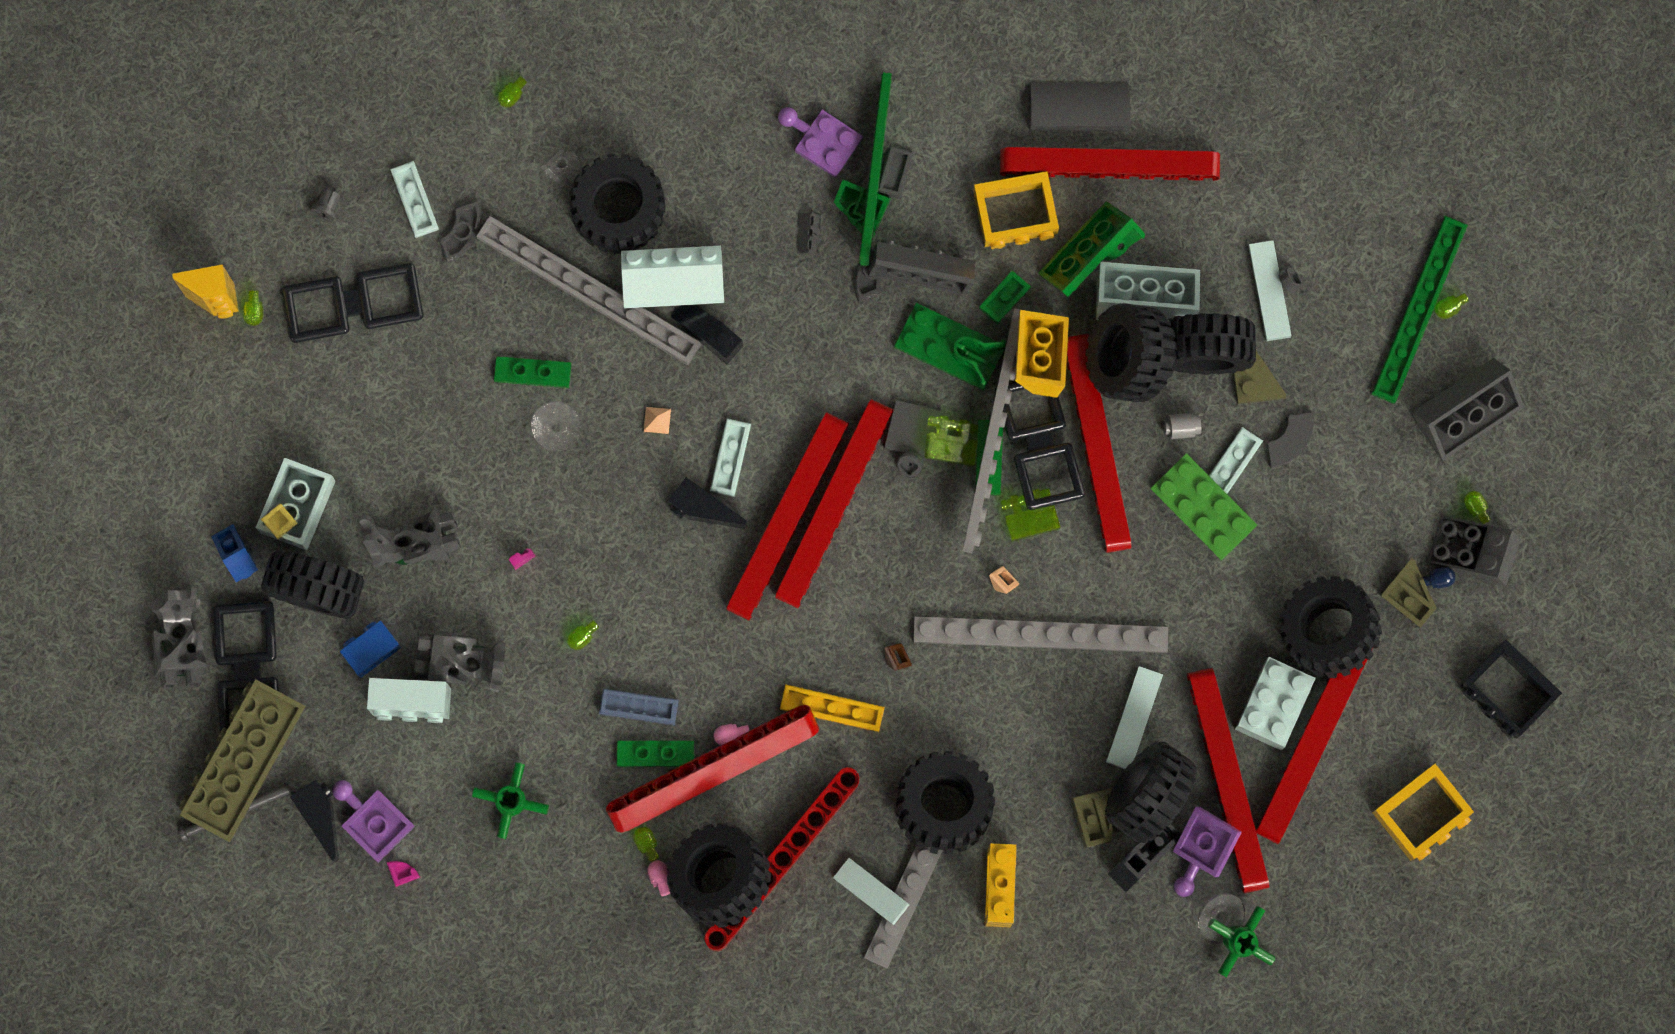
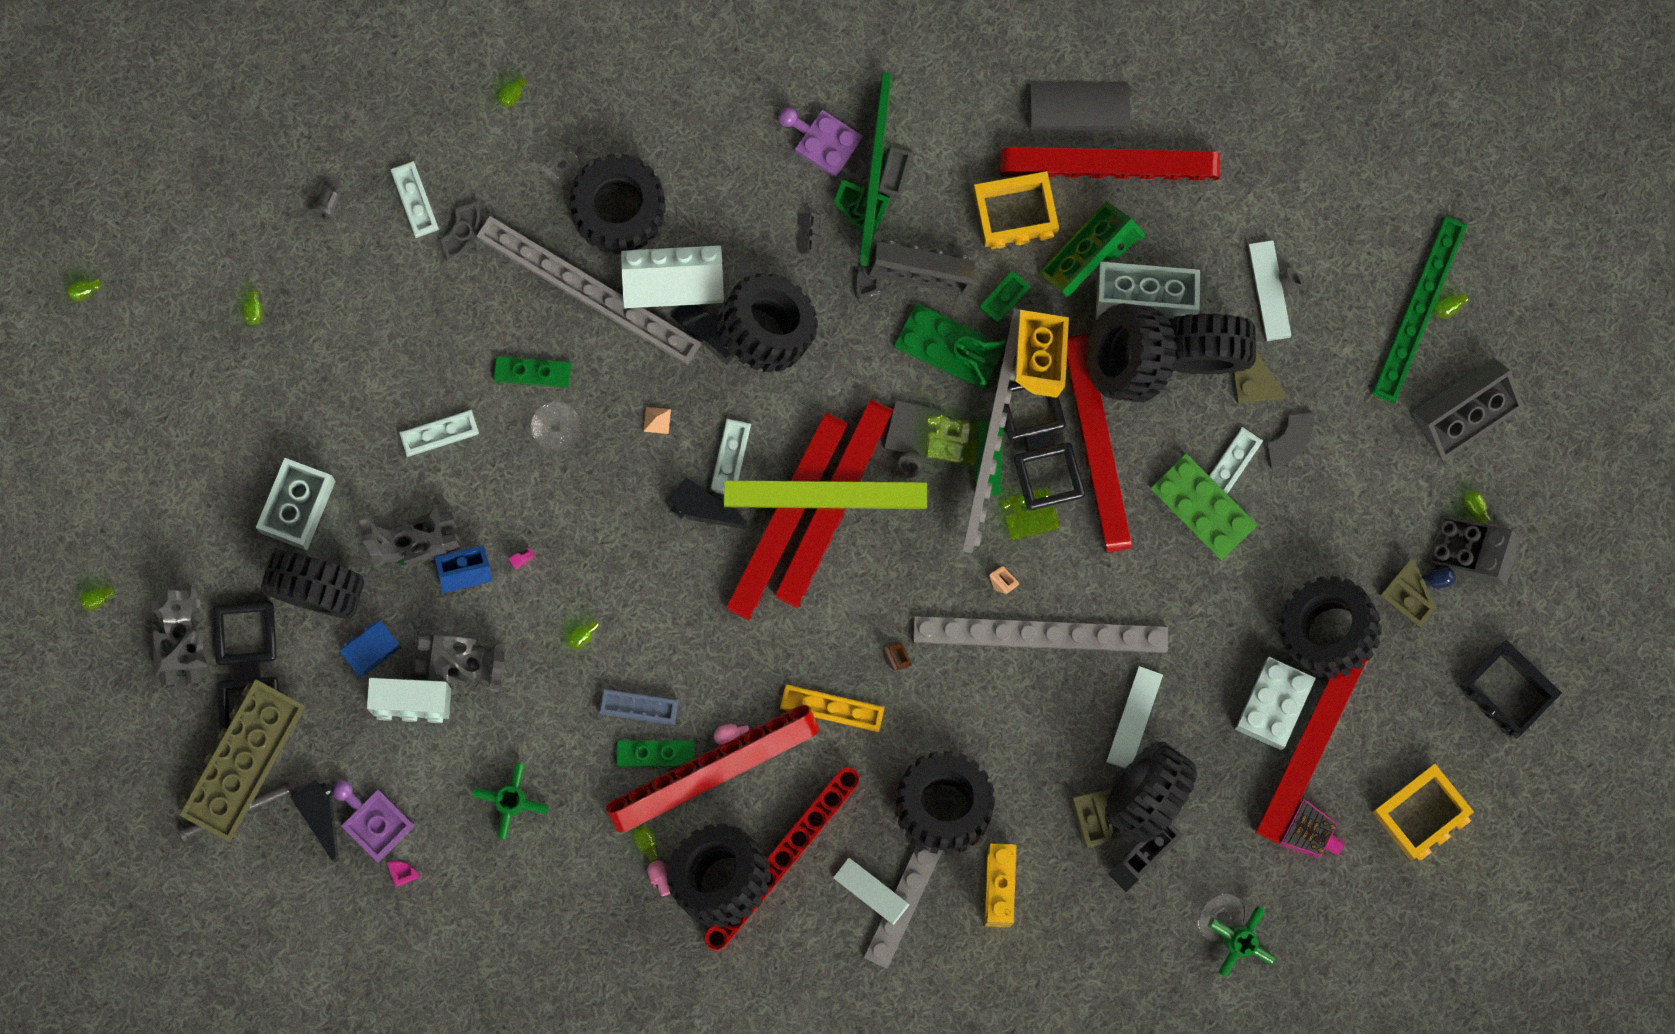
(83, 290): none -> clear neon green cylinder
(96, 598): none -> clear neon green cylinder
(209, 289): yellow slope -> none
(234, 553): blue slope -> none
(279, 521): light yellow tile -> none
(352, 302): black bar -> none
(439, 433): none -> light aqua tile
(463, 569): none -> blue brick
(785, 305): none -> black tyre
(825, 494): none -> lime tile
(1182, 425): light grey brick -> none
(1206, 845): medium lavender plate -> none
(1227, 773): red beam -> none
(1311, 832): none -> torso

